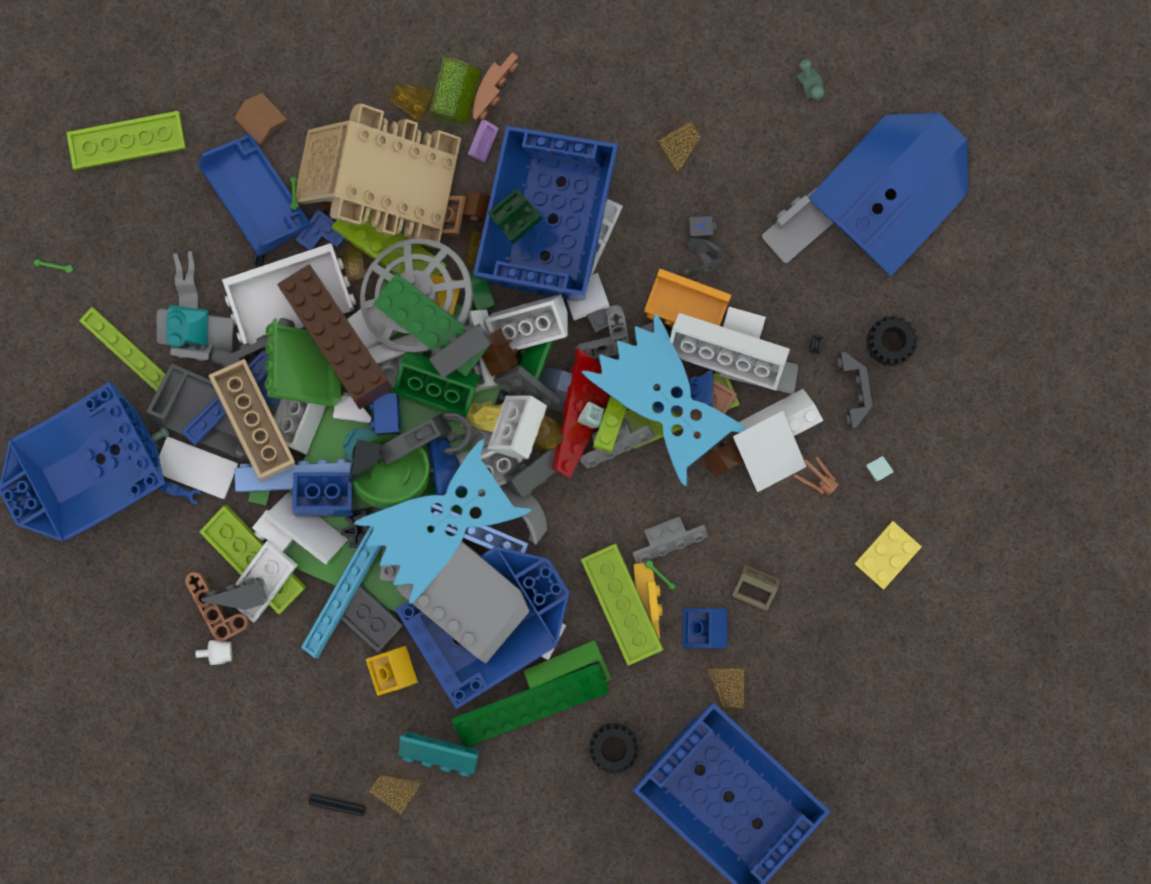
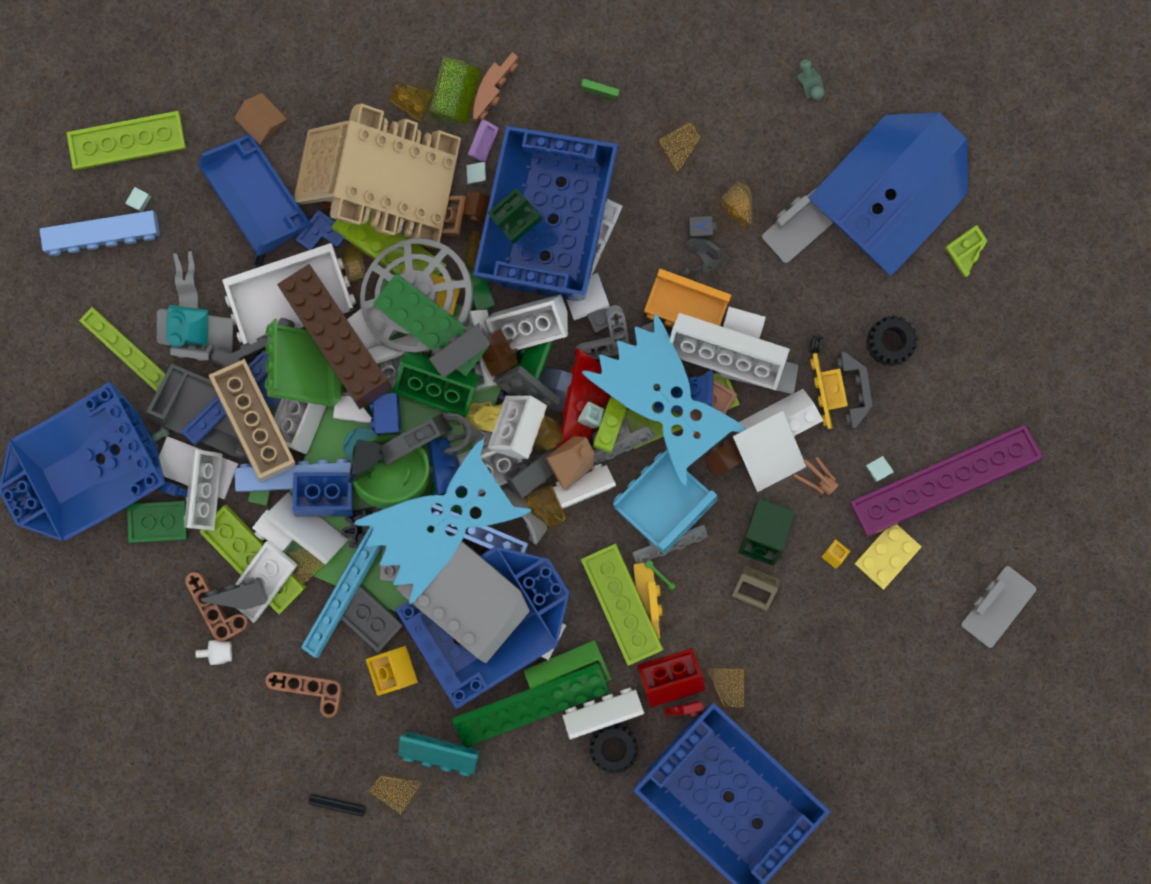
(37, 262): bright green hinge -> none
(99, 232): none -> light blue brick
(138, 199): none -> light aqua slope
(156, 521): none -> green plate
(203, 490): none -> white slope
(294, 205): bright green hinge -> none
(304, 688): none -> nougat beam
(307, 564): none -> clear yellow wing
(476, 173): none -> light aqua slope
(546, 506): none -> clear yellow slope
(571, 460): none -> medium nougat slope
(587, 486): none -> white slope
(600, 89): none -> bright green tile
(603, 713): none -> white slope
(662, 505): none -> medium azure panel
(671, 677): none -> red slope
(691, 708): none -> red wing
(704, 628): blue slope -> none
(738, 204): none -> clear yellow slope
(766, 532): none -> dark green slope
(831, 390): none -> yellow bracket
(835, 554): none -> yellow slope
(946, 480): none -> magenta plate
(966, 249): none -> lime wing
(998, 606): none -> light grey bracket

